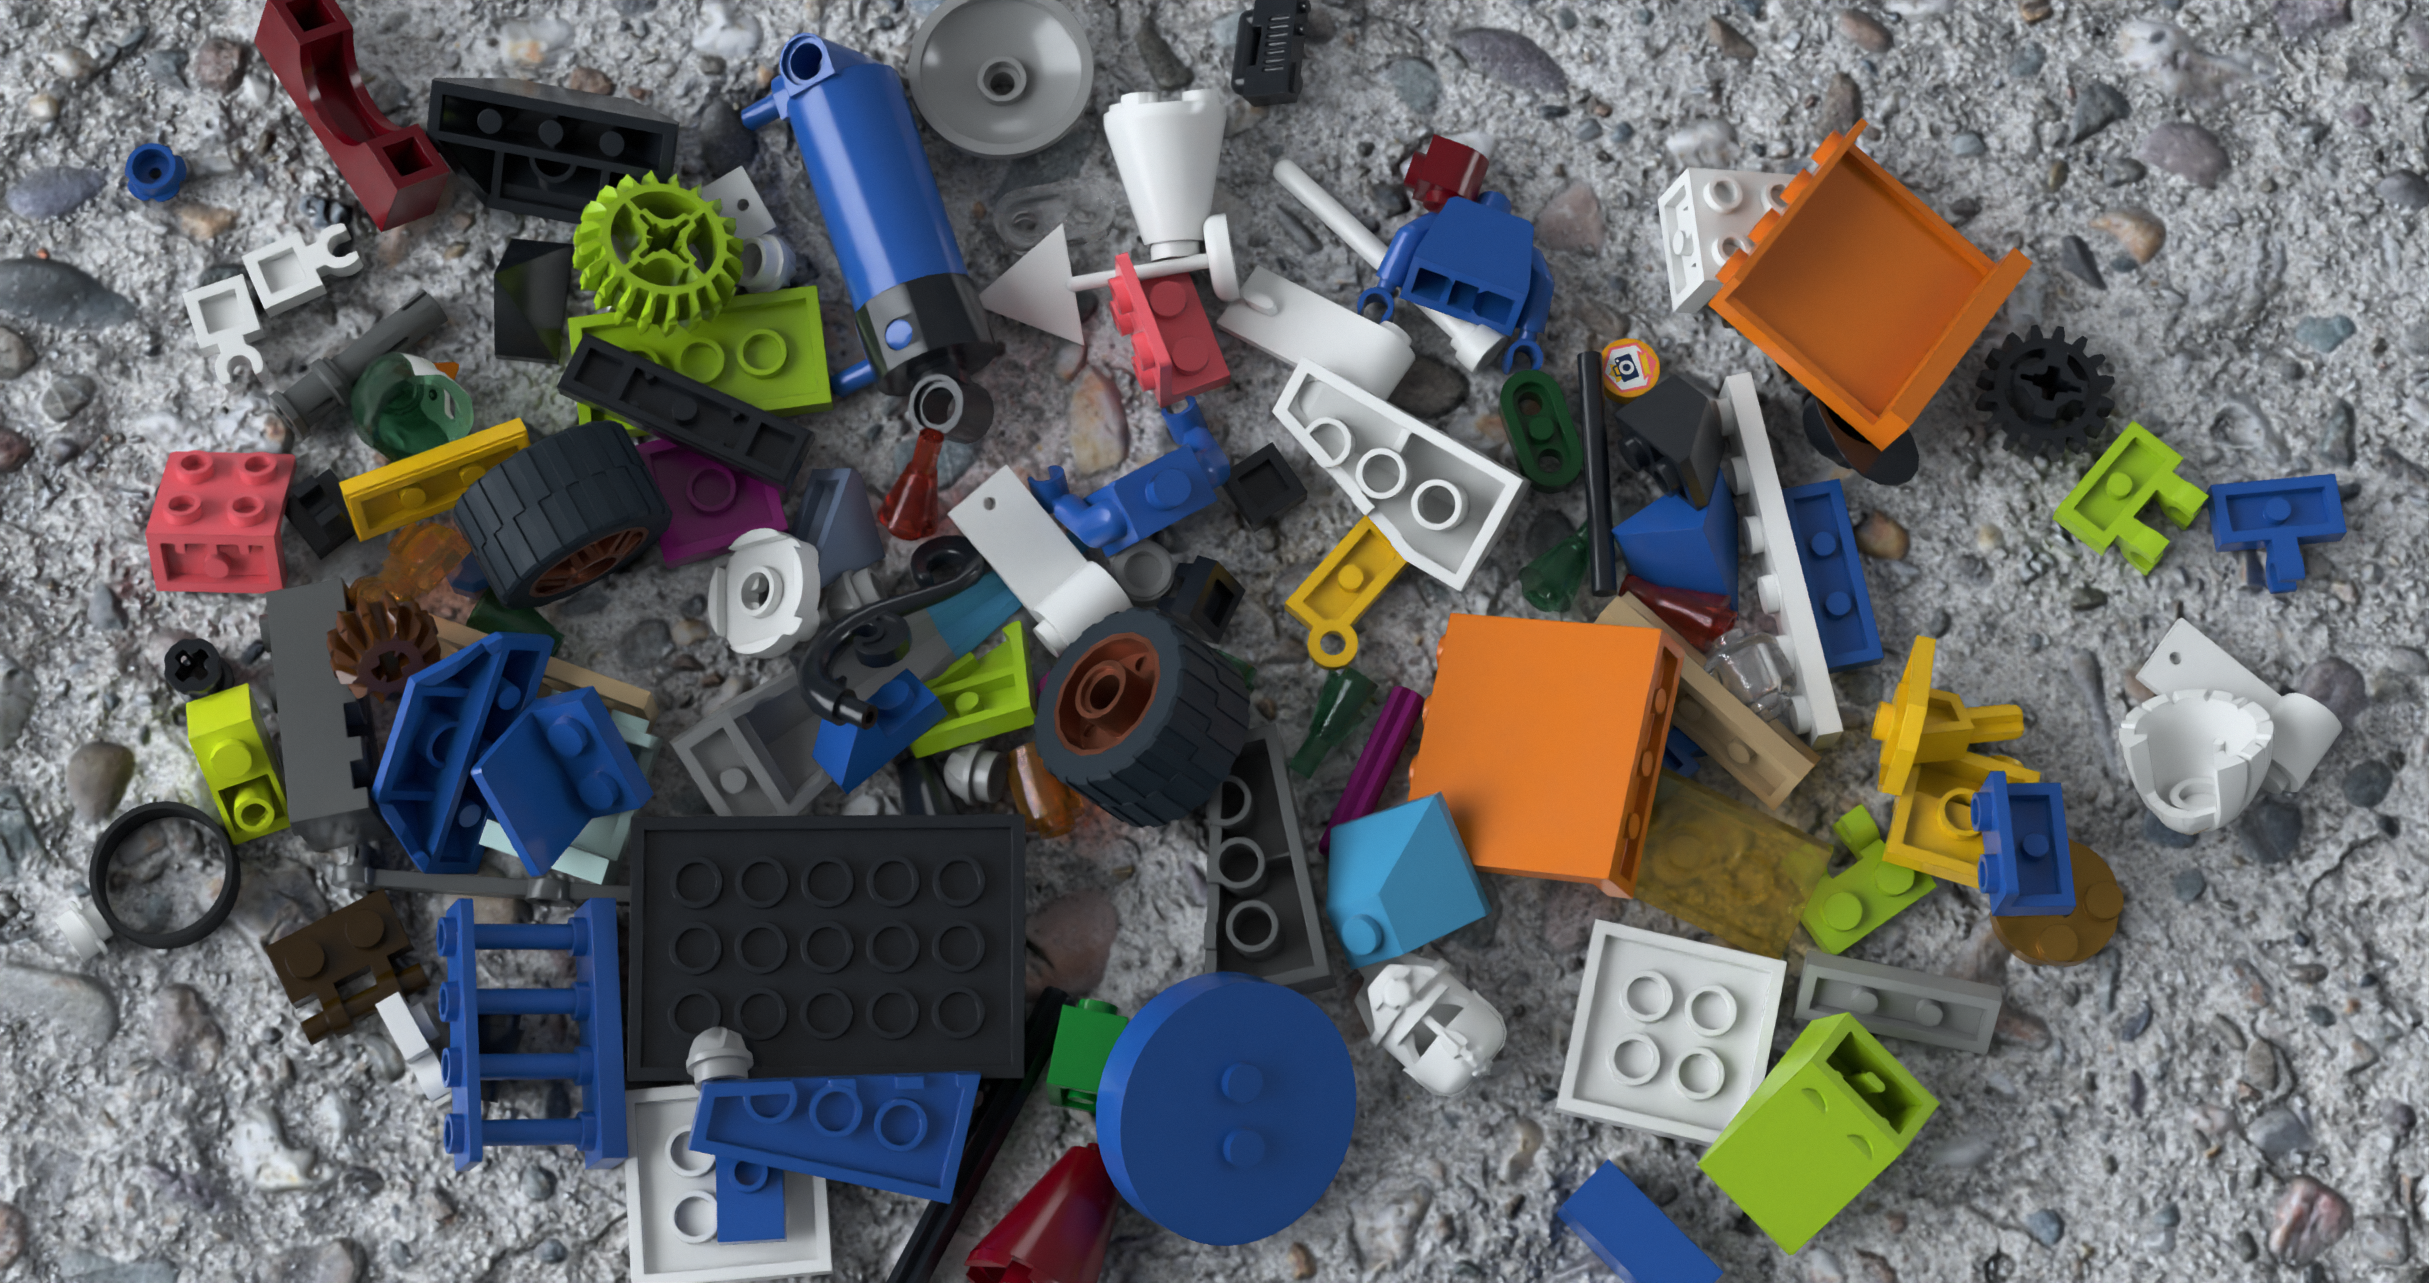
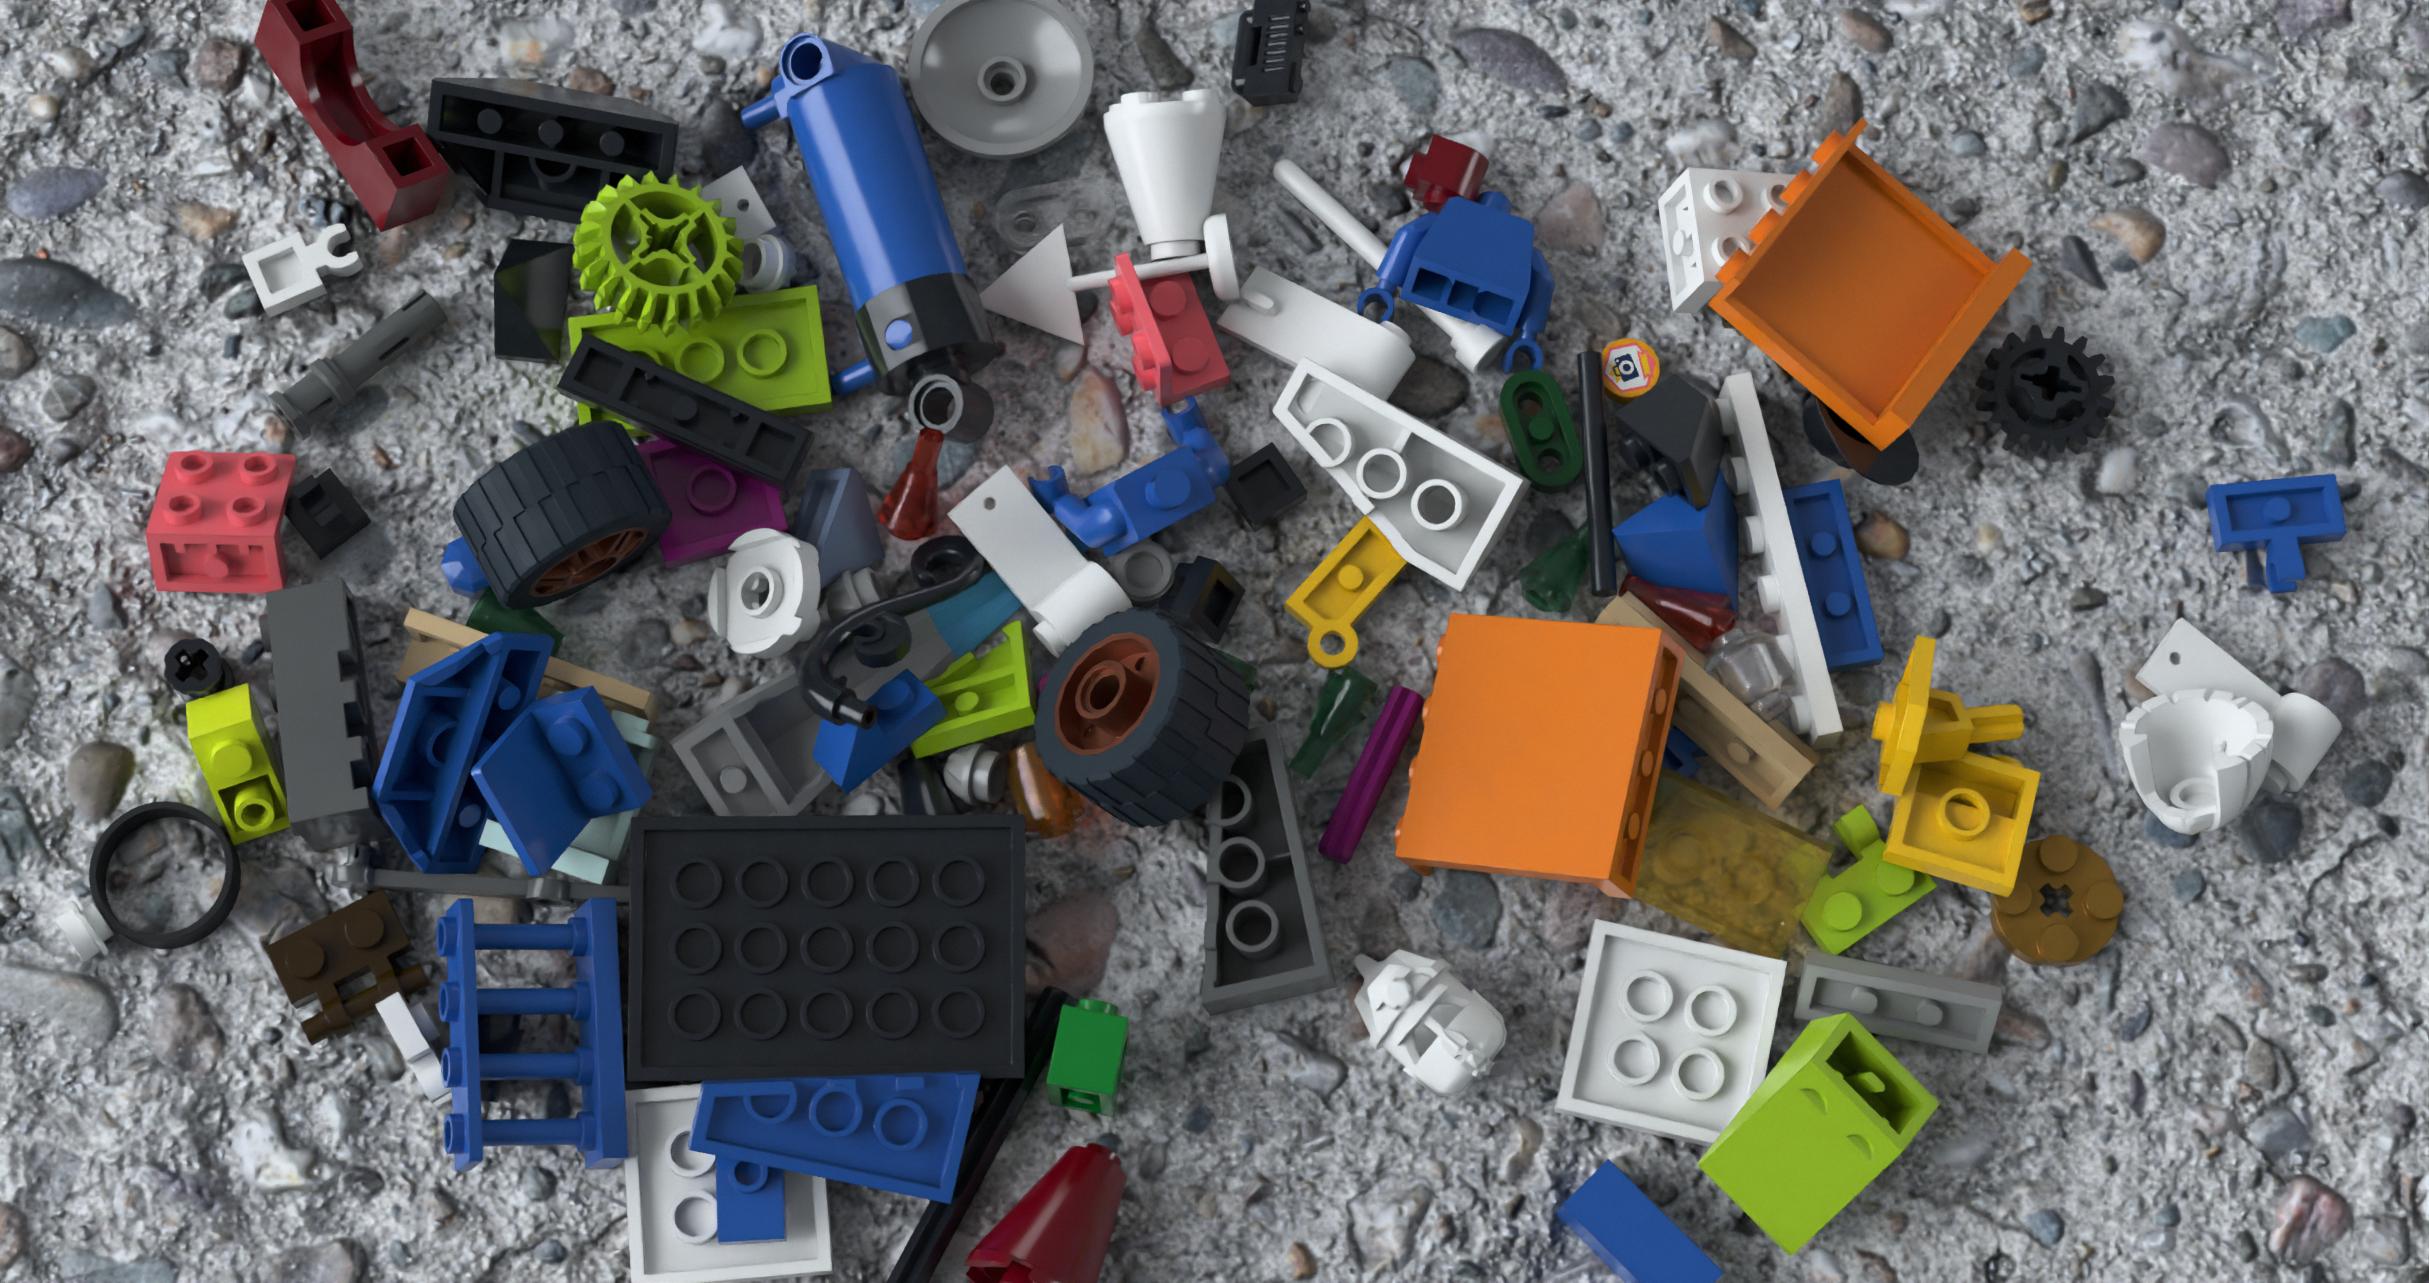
(146, 160): blue plate -> none
(225, 324): white plate -> none
(382, 645): reddish brown gear -> none
(405, 405): clear green piece -> none
(417, 563): clear orange plate -> none
(428, 480): yellow tile -> none
(718, 1056): light grey plate -> none
(1226, 1108): blue brick -> none
(1400, 881): dark azure slope -> none
(2024, 847): blue bracket -> none
(2119, 487): lime plate -> none

